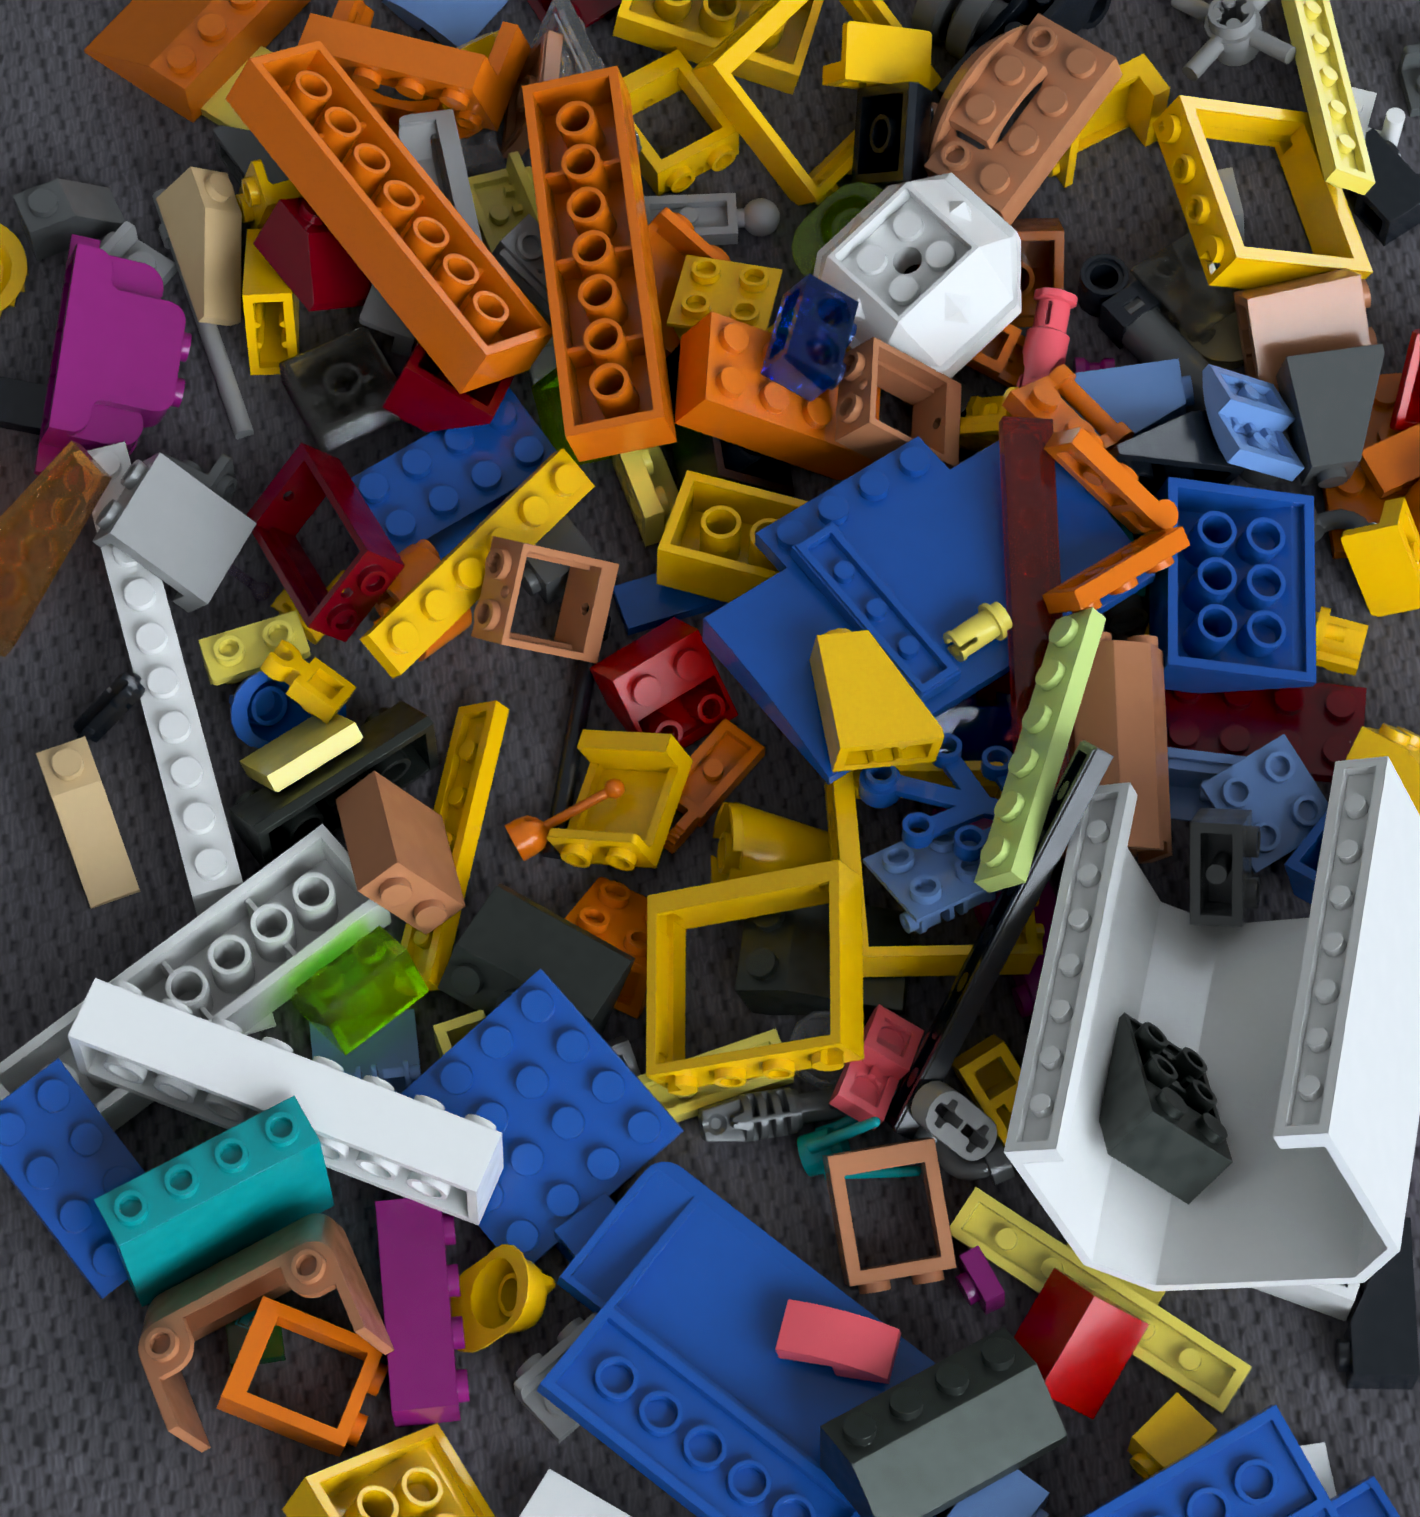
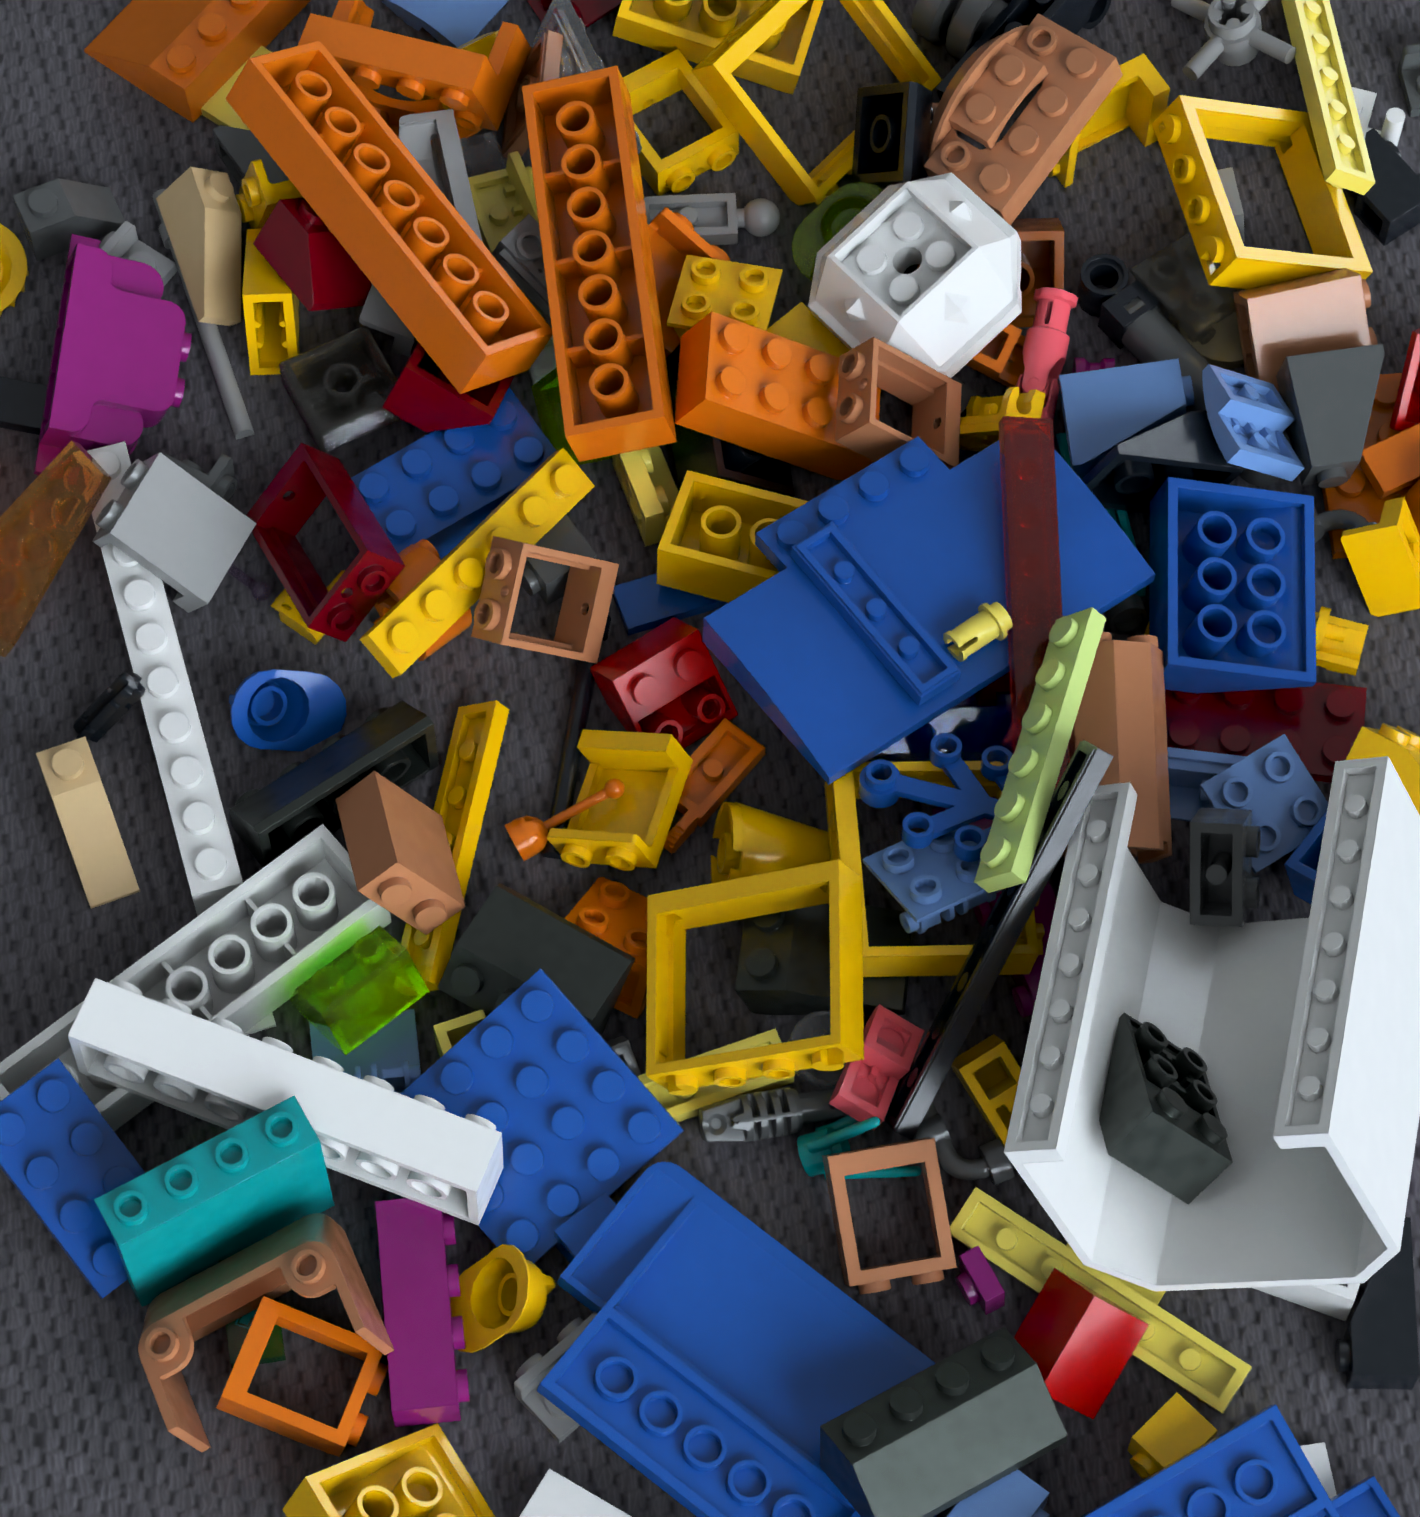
(241, 651): light yellow bracket -> none
(300, 751): light yellow tile -> none
(311, 684): yellow plate -> none
(810, 338): clear blue brick -> none
(839, 1339): coral slope -> none
(868, 705): yellow slope -> none
(880, 56): yellow panel -> none
(959, 1114): light grey beam -> none
(1044, 401): orange plate -> none
(1110, 481): orange plate -> none
(1117, 571): orange plate -> none

